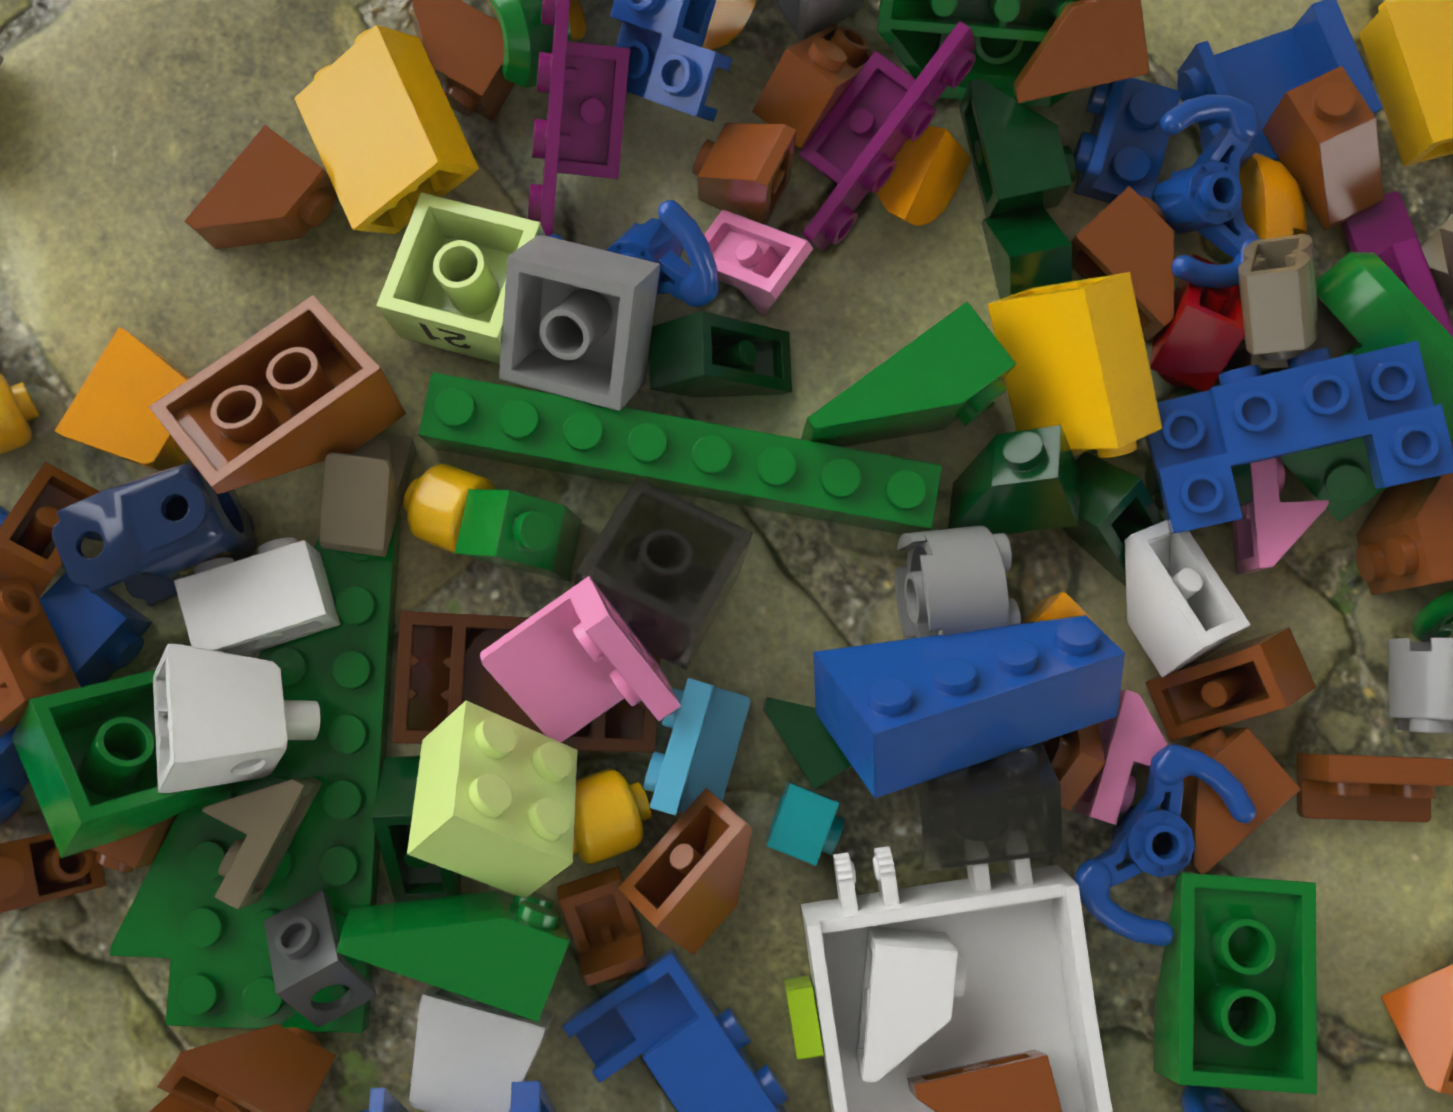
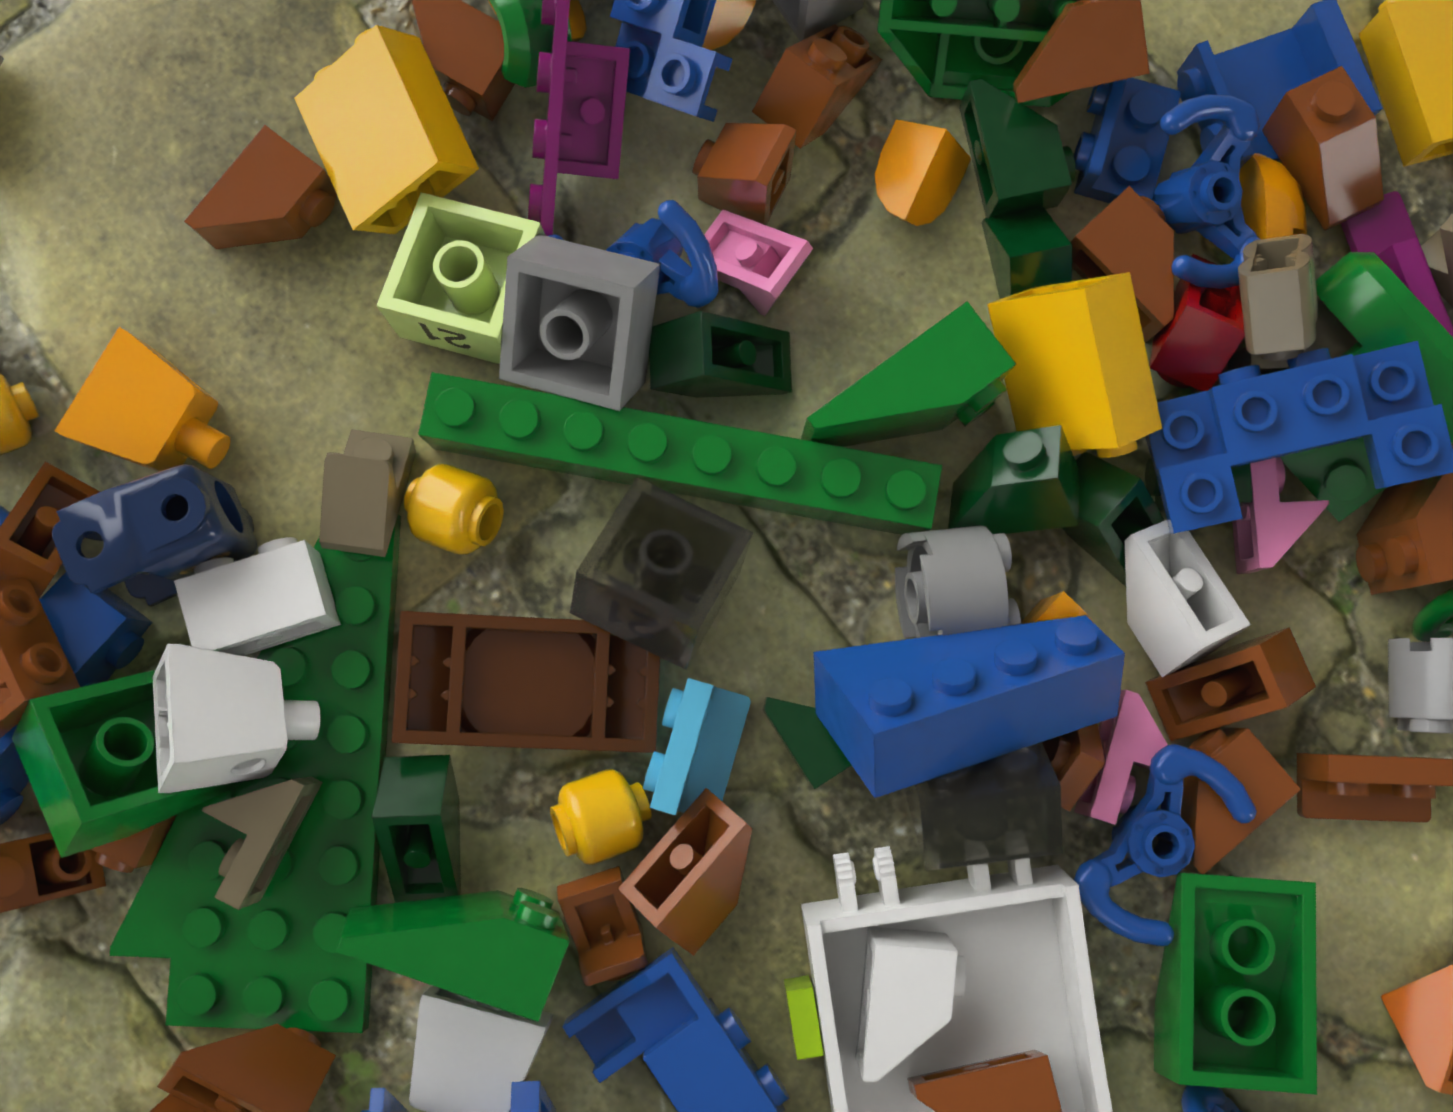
(280, 401): dark orange slope -> none
(305, 960): dark grey bracket -> none
(494, 801): yellowish green brick -> none
(519, 532): green slope -> none
(577, 664): bright pink bracket -> none
(805, 824): teal plate -> none
(872, 124): magenta bracket -> none

